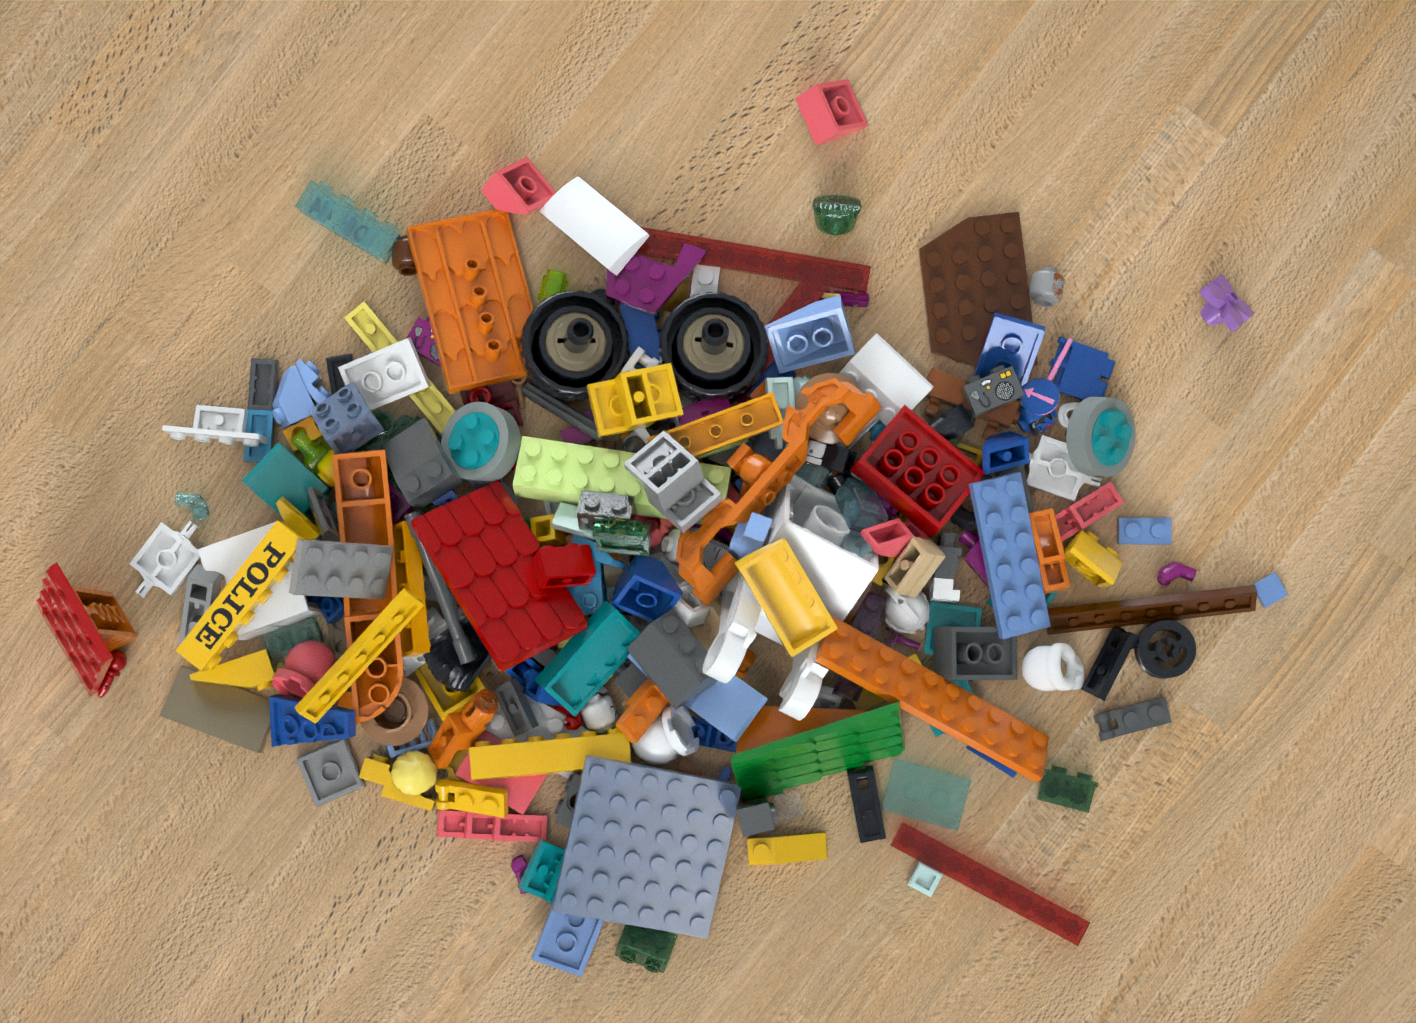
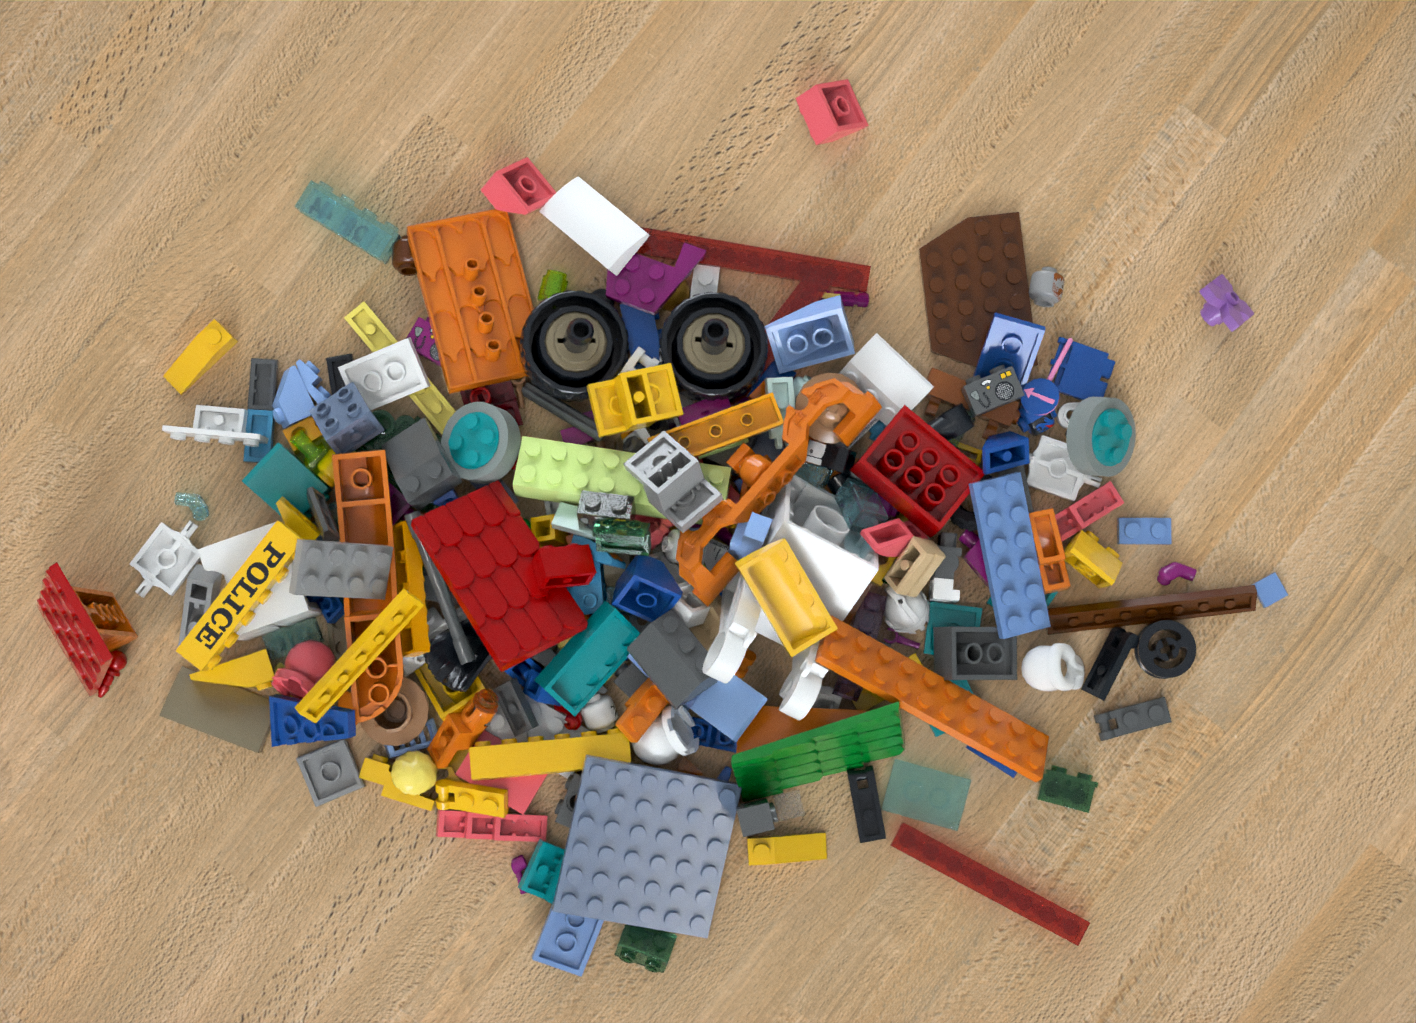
(200, 356): none -> yellow slope
(836, 213): clear green hair -> none
(925, 879): light aqua tile -> none

